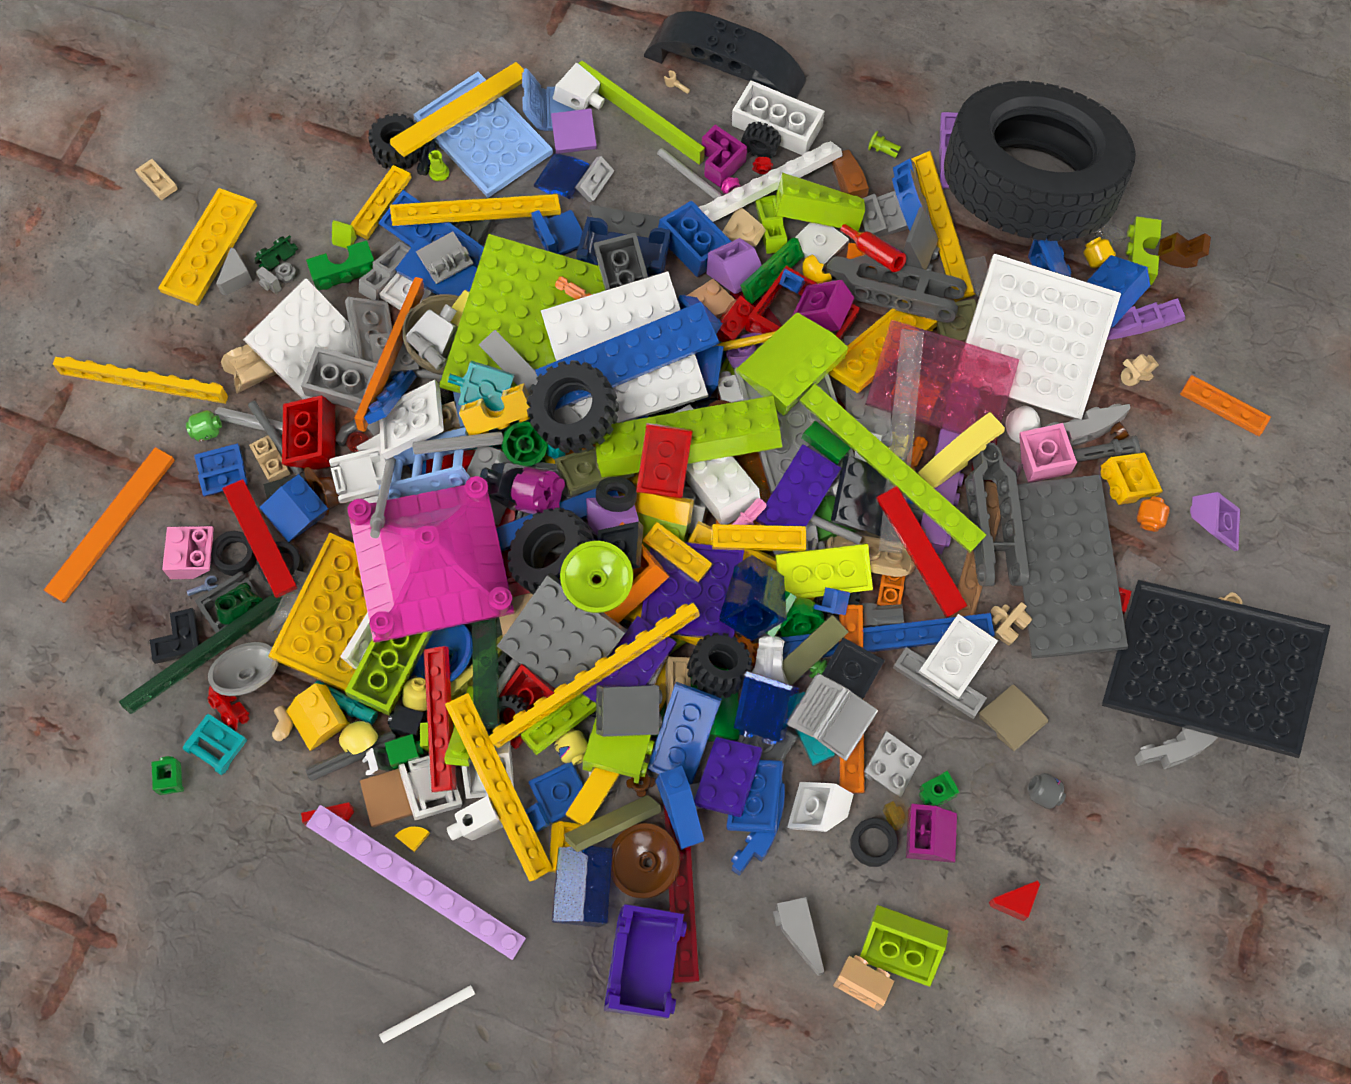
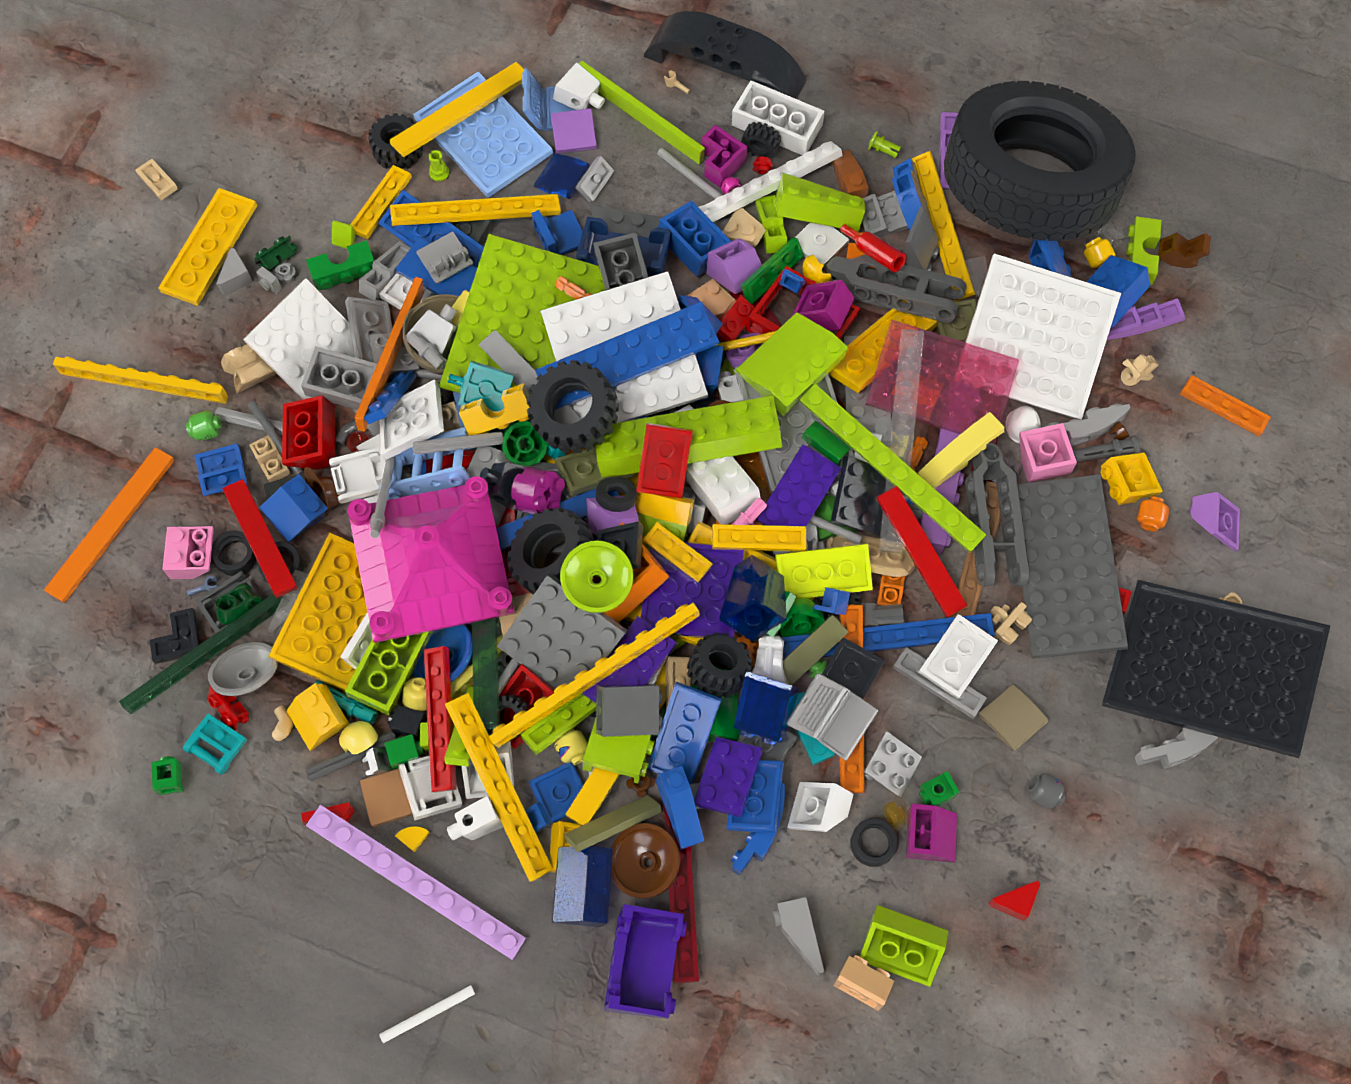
(422, 167): black axle -> none

